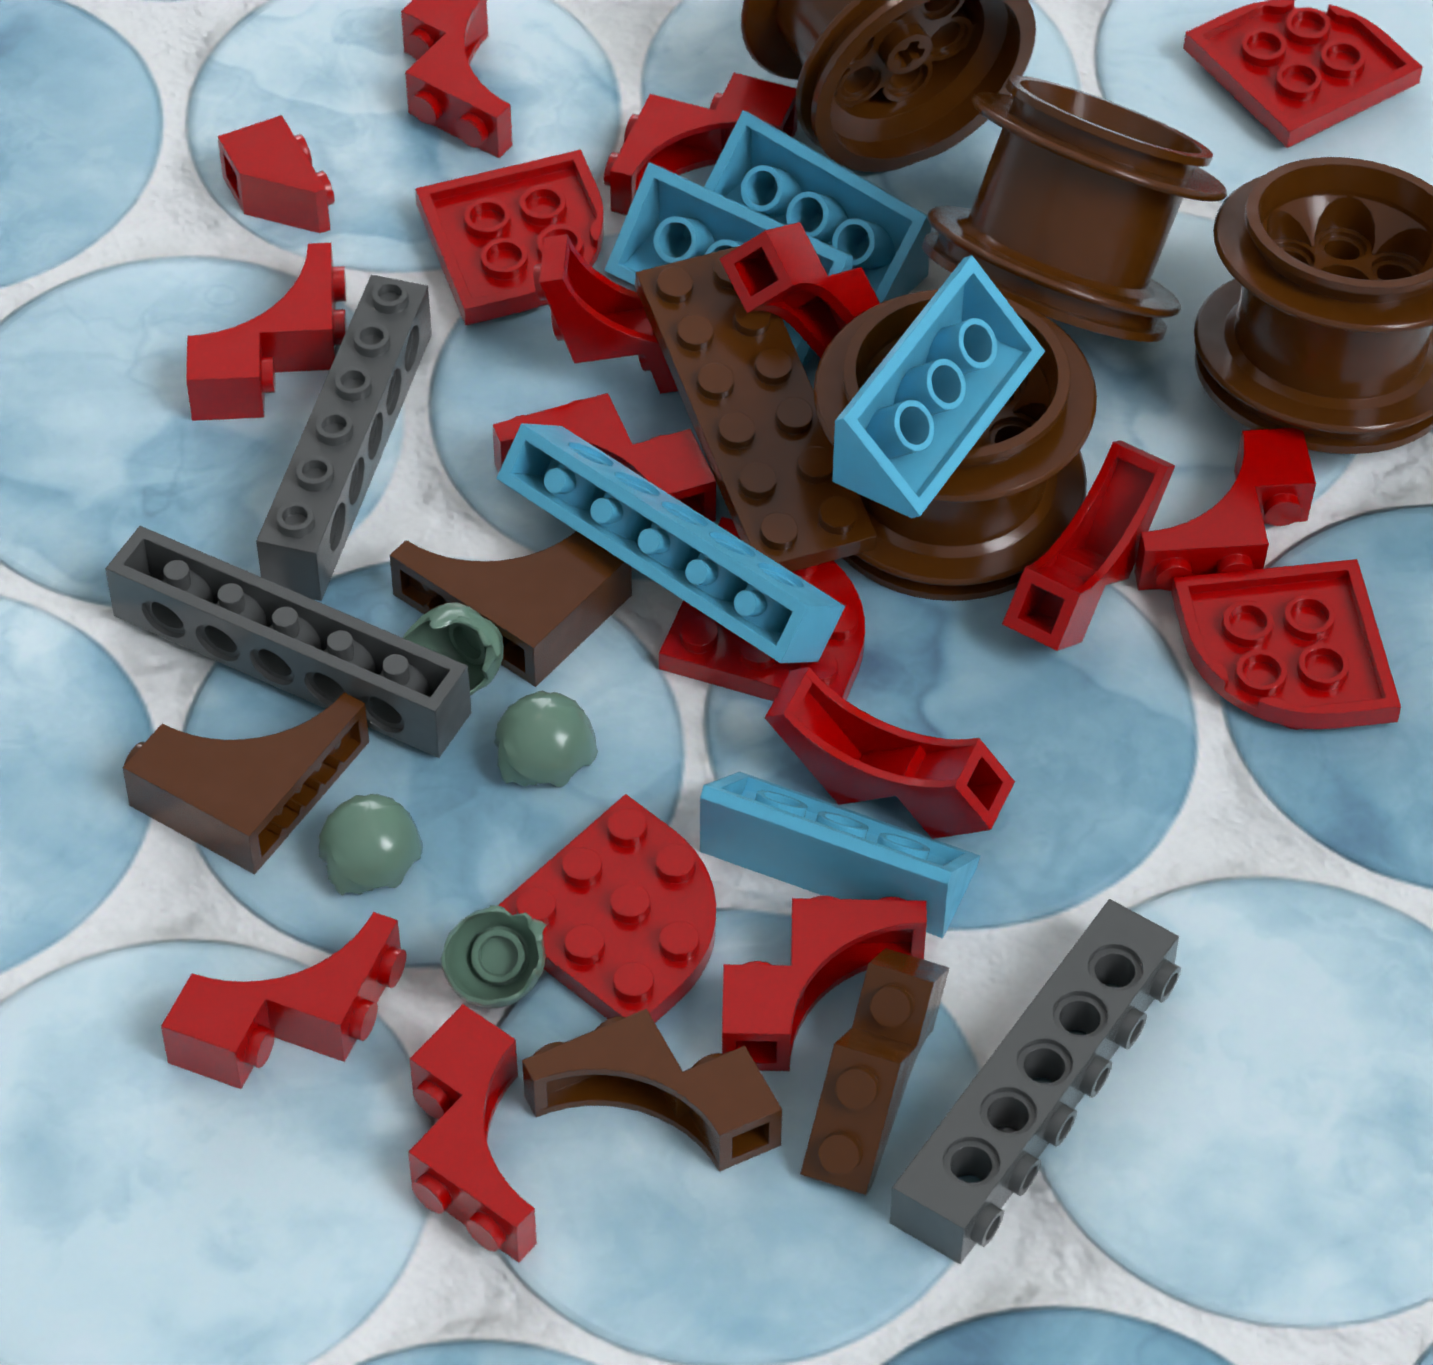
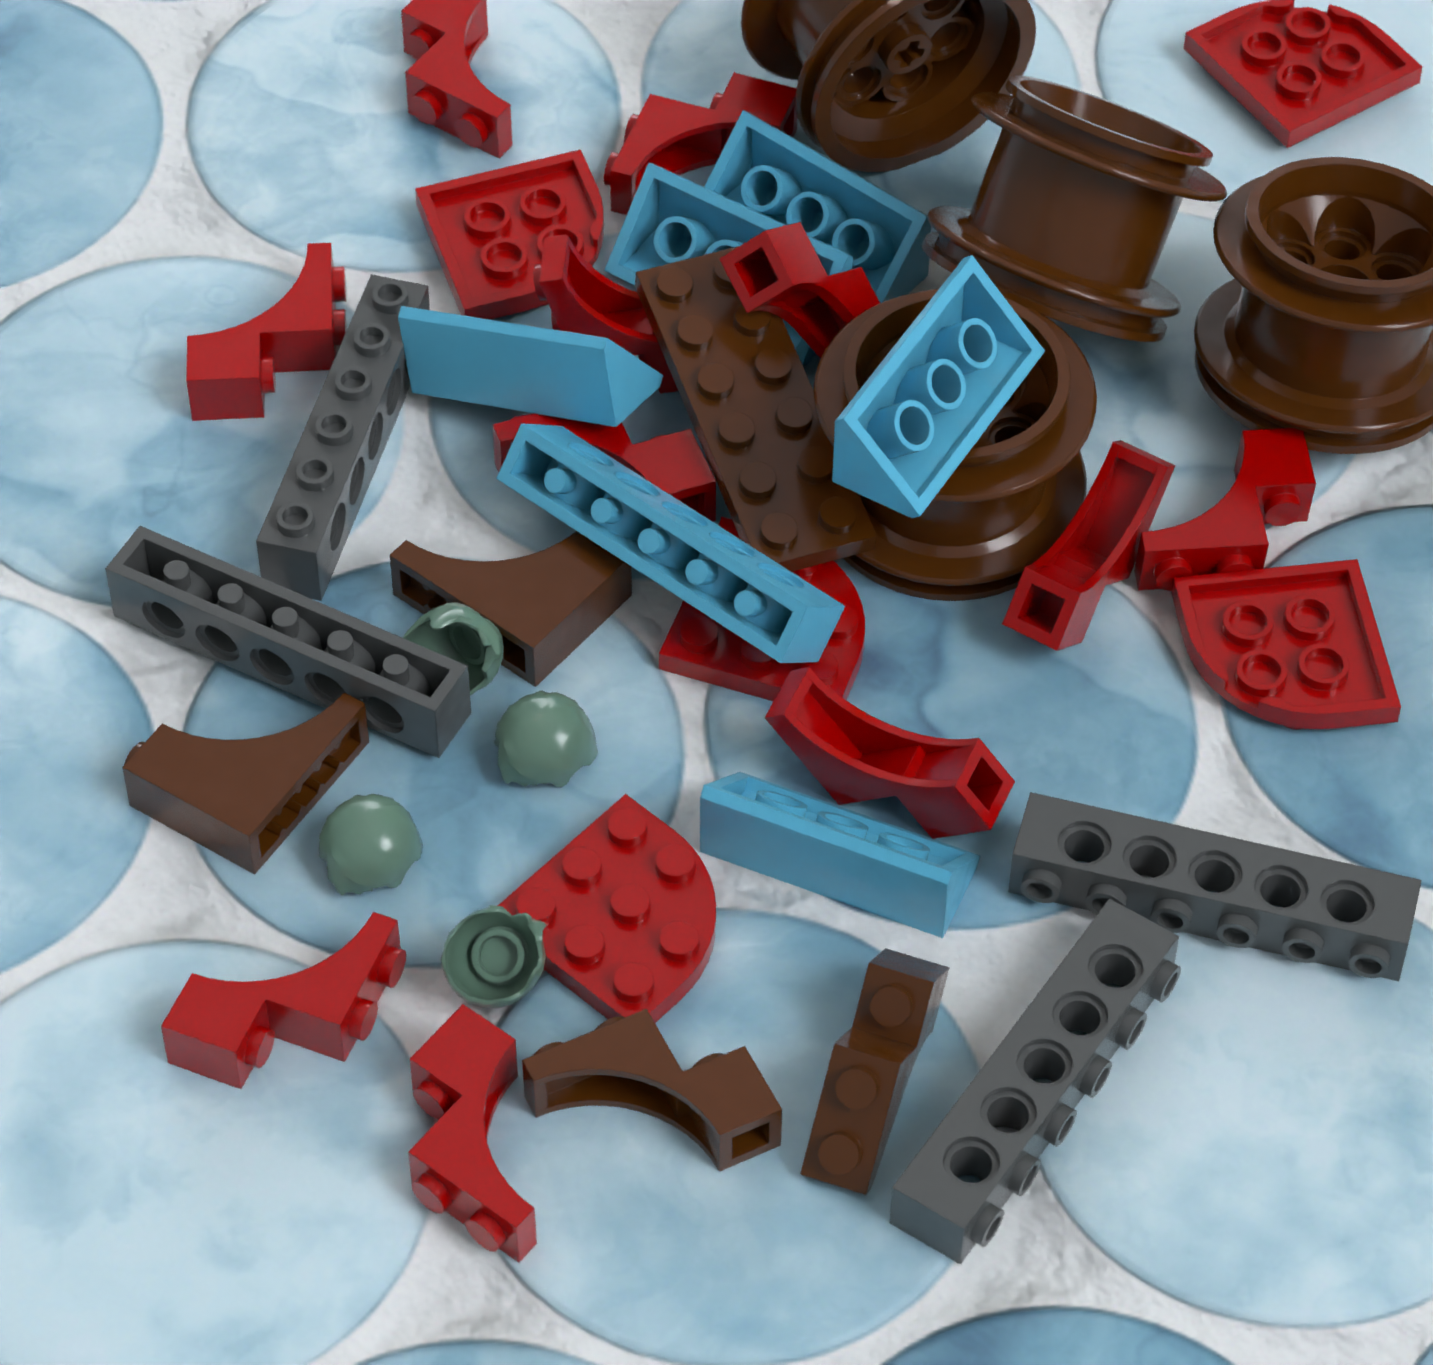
(275, 176): red slope -> none
(523, 367): none -> medium azure slope
(828, 945): red arch -> none
(1243, 872): none -> dark grey brick

